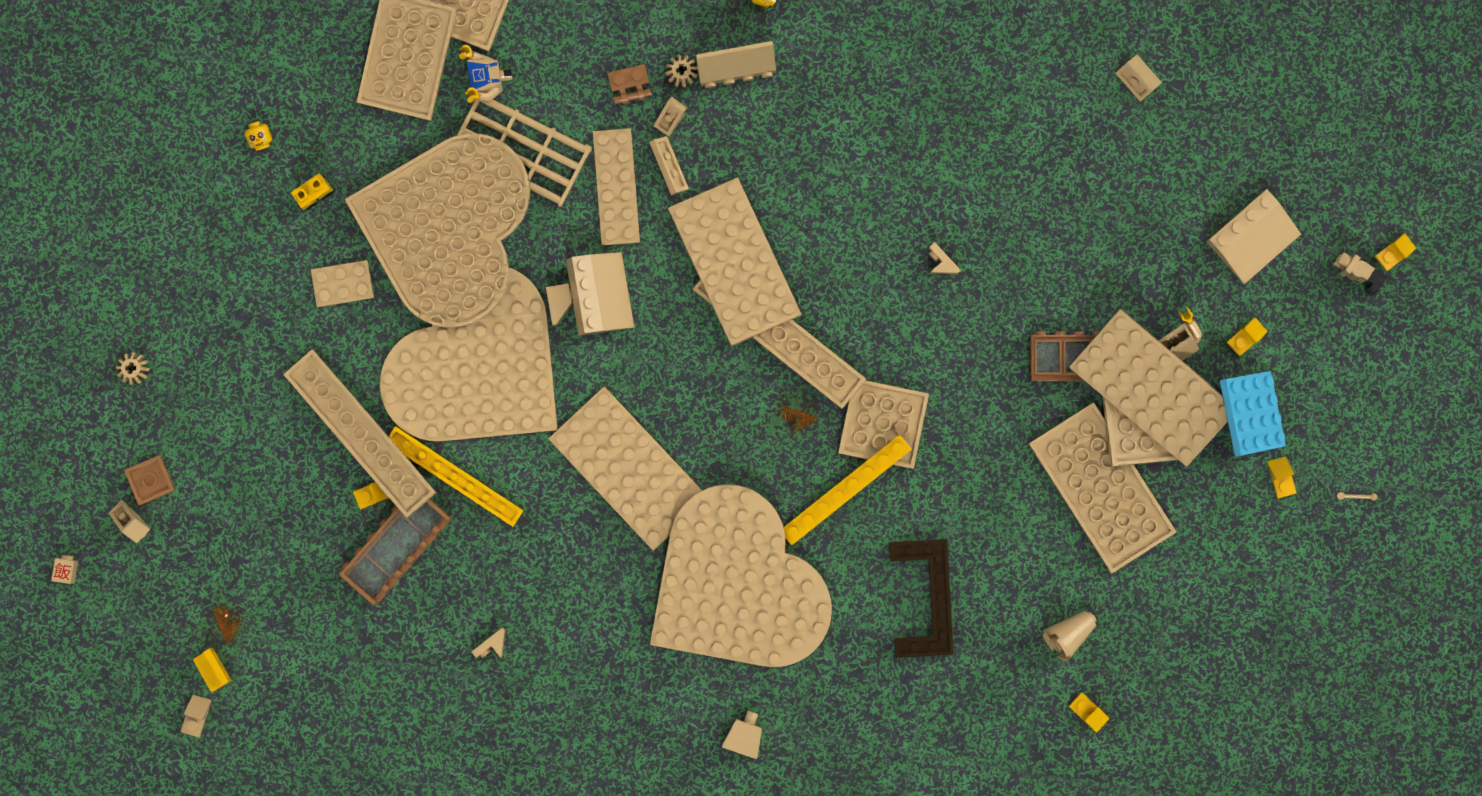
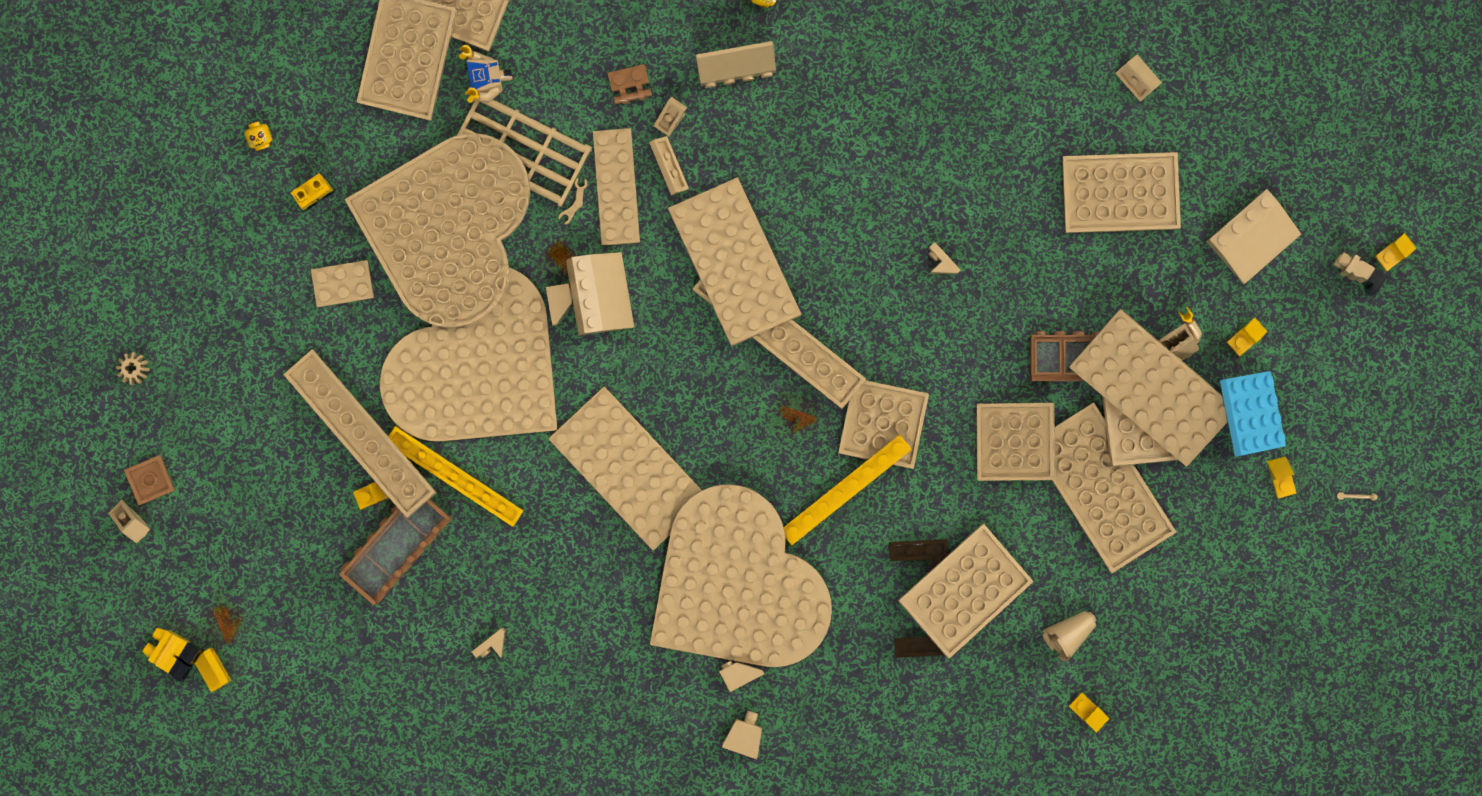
(64, 569): tan brick -> none
(168, 649): none -> yellow hips
(195, 715): tan slope -> none
(559, 254): none -> clear orange slope
(577, 204): none -> tan piece
(687, 74): tan gear -> none
(738, 674): none -> tan slope
(965, 591): none -> tan plate
(1015, 441): none -> tan plate
(1121, 192): none -> tan plate

